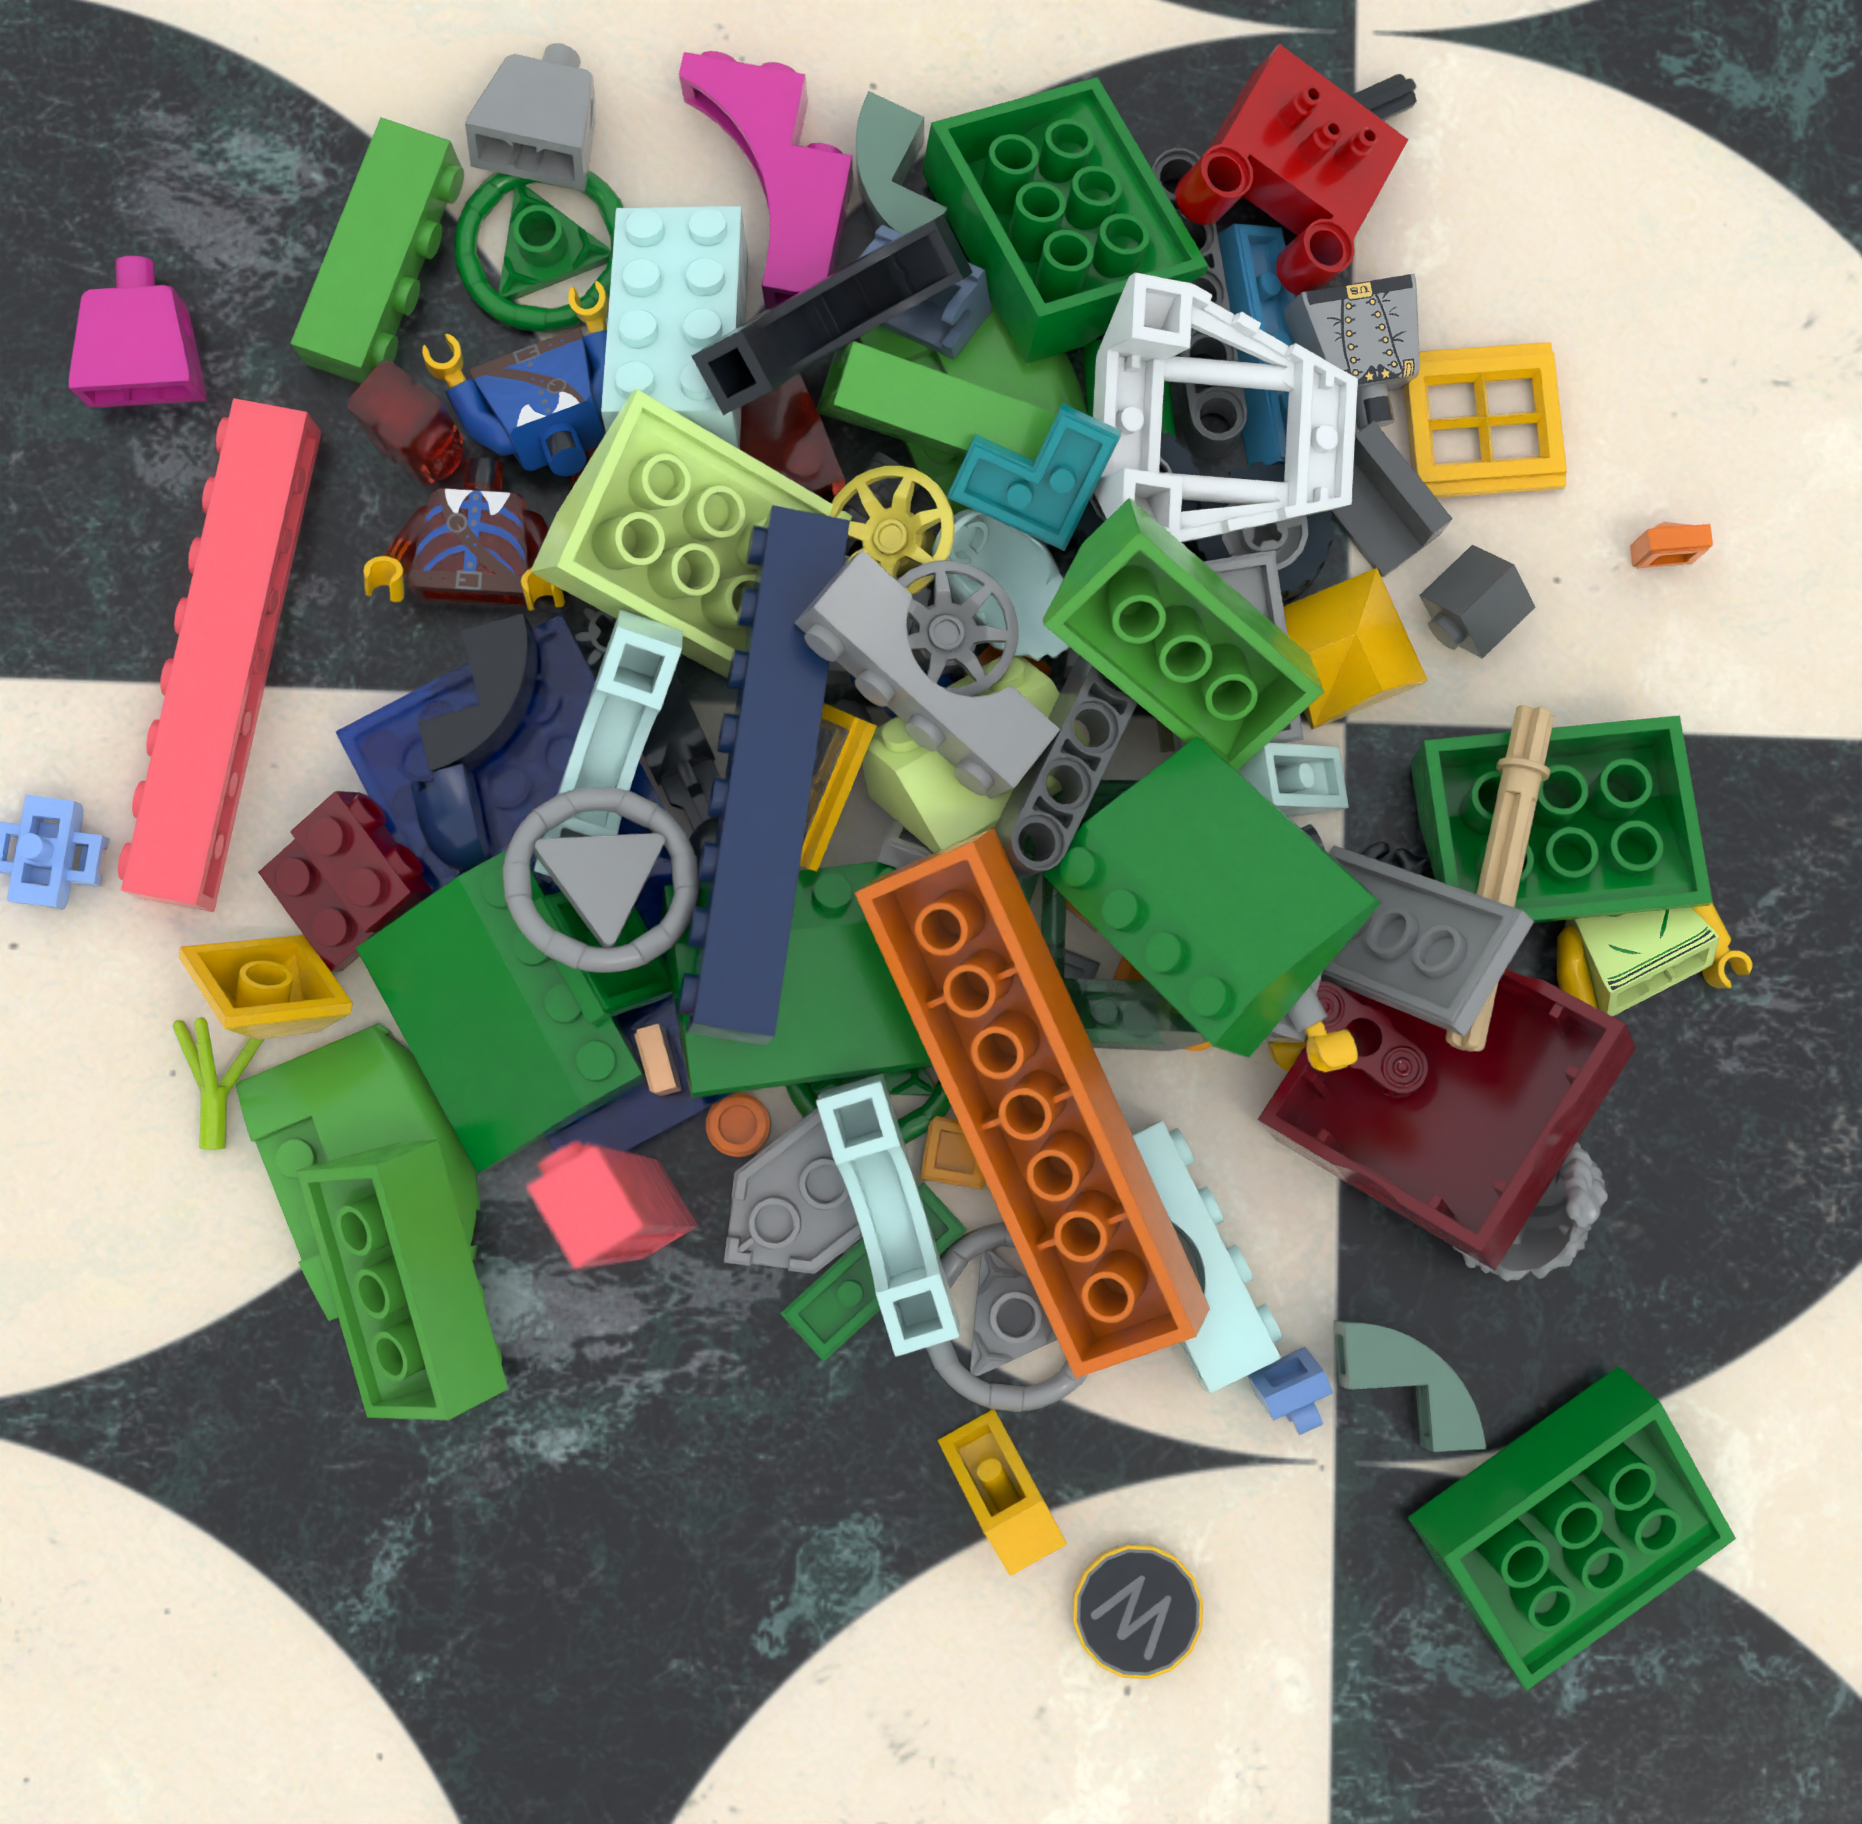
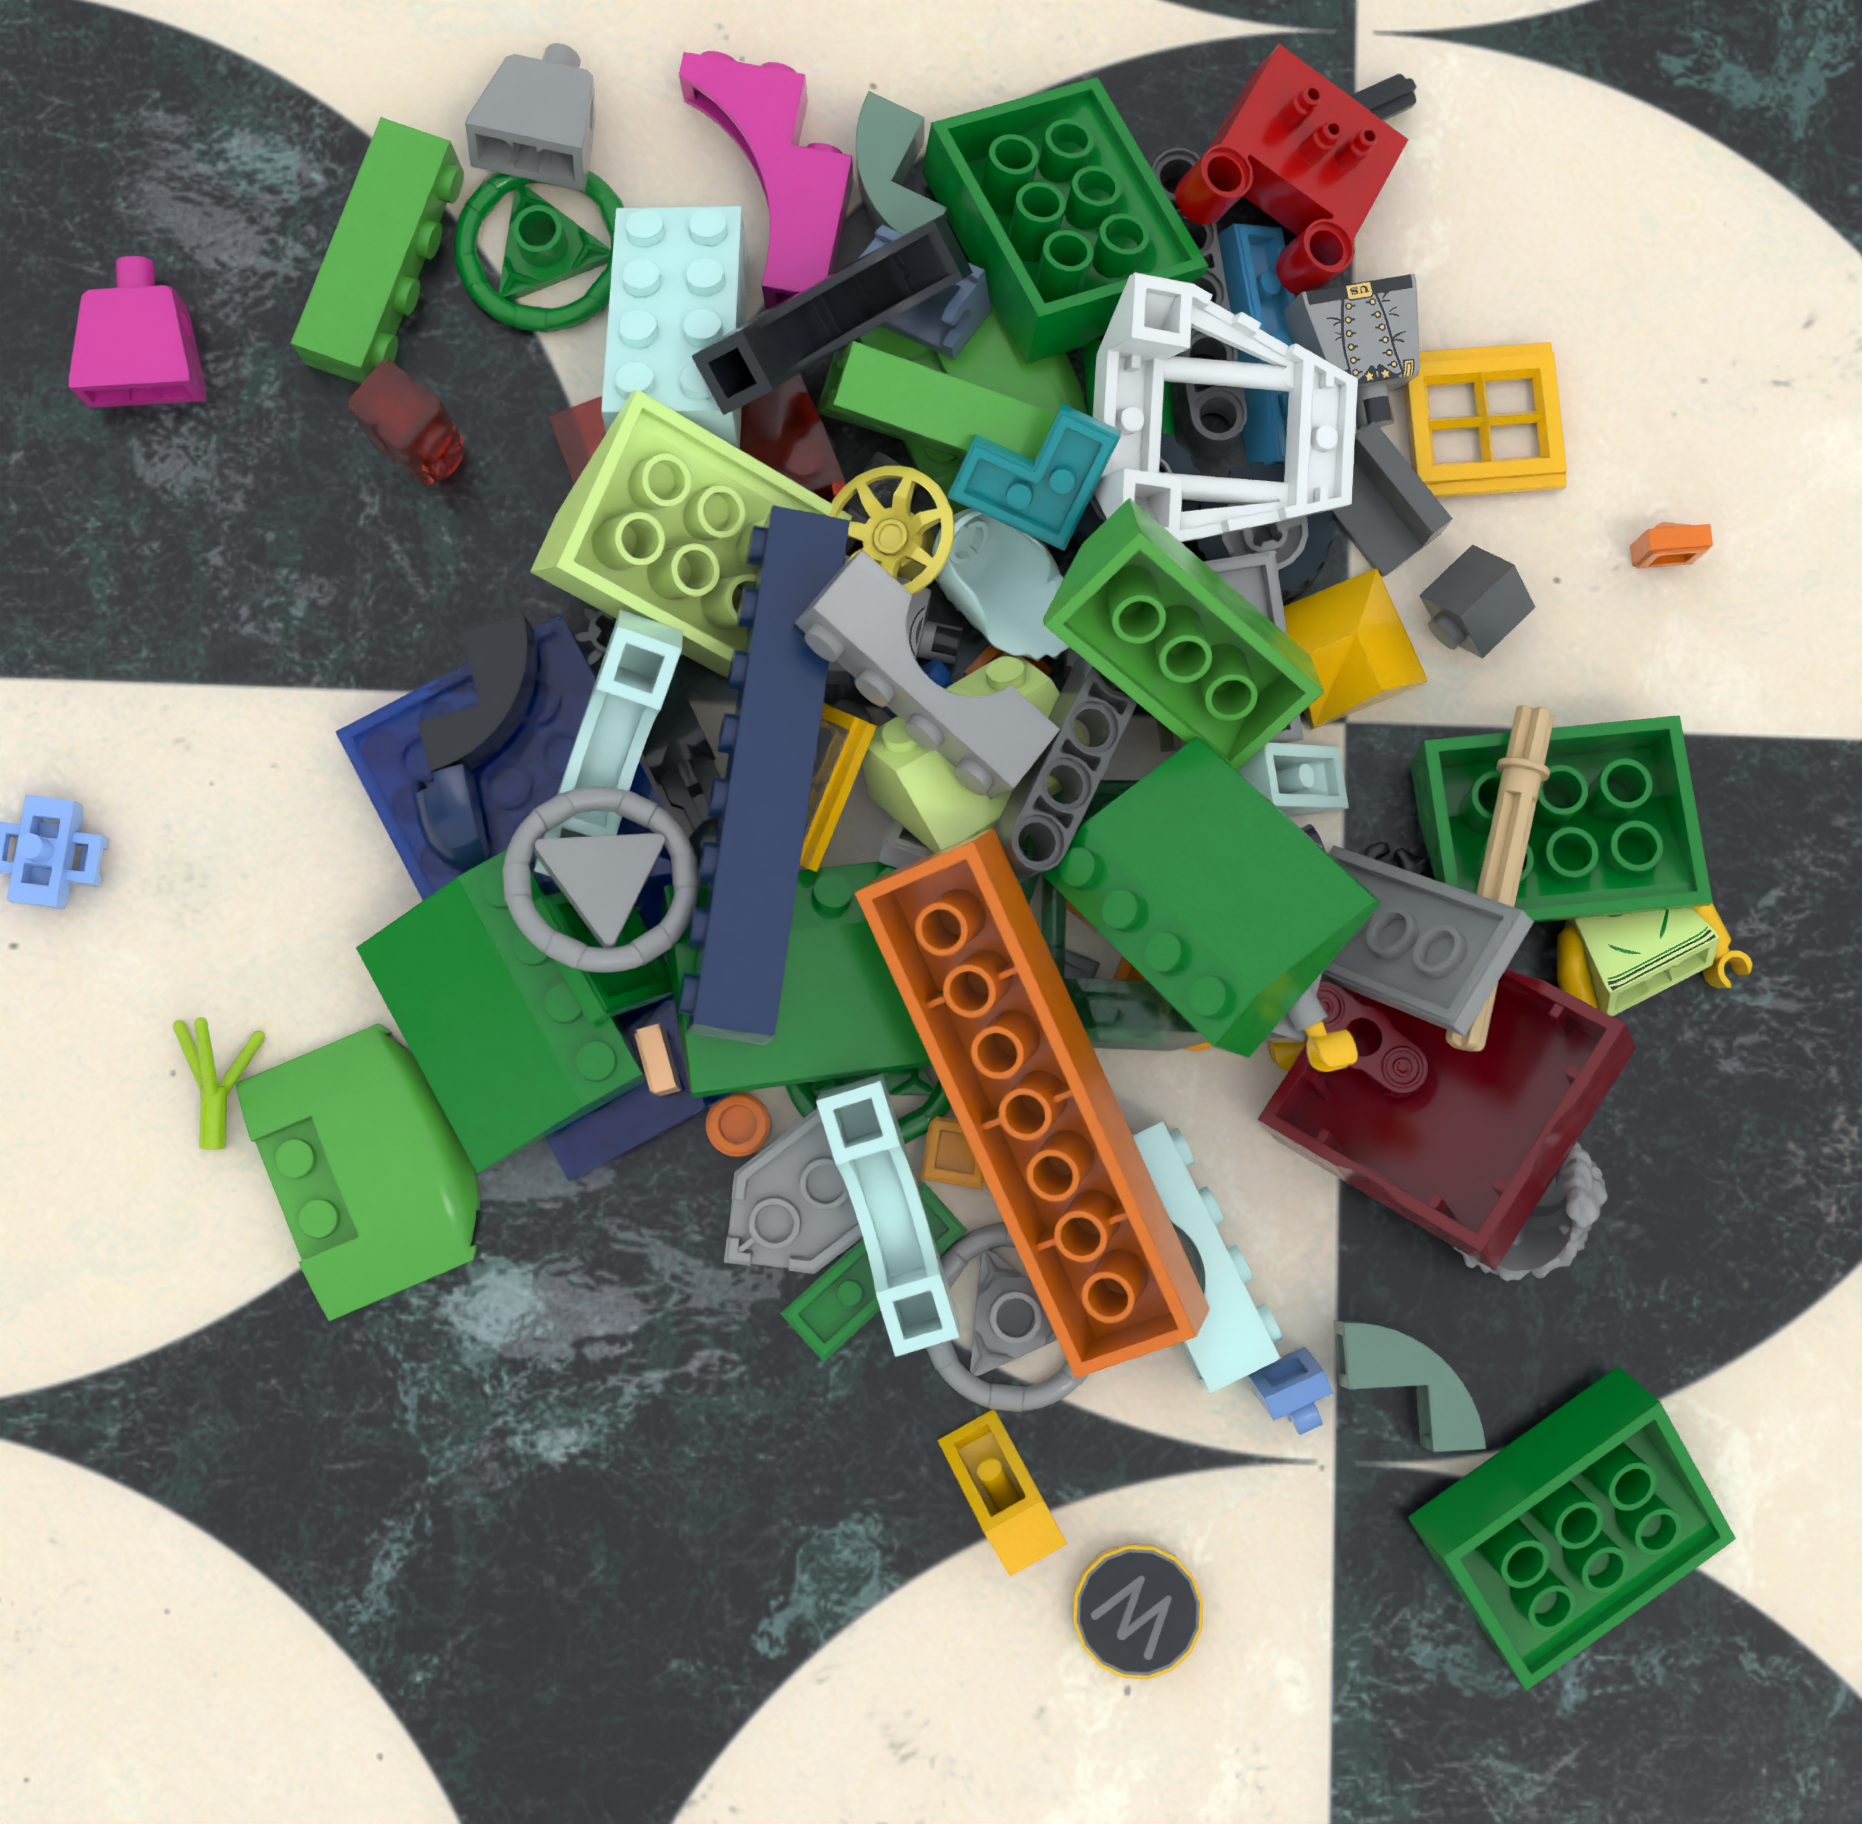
(220, 656): coral brick -> none
(267, 986): yellow slope -> none
(344, 877): dark red plate -> none
(403, 1281): bright green slope -> none
(468, 547): torso -> none
(538, 399): blue torso -> none
(609, 1204): coral brick -> none
(947, 631): light grey wheel -> none

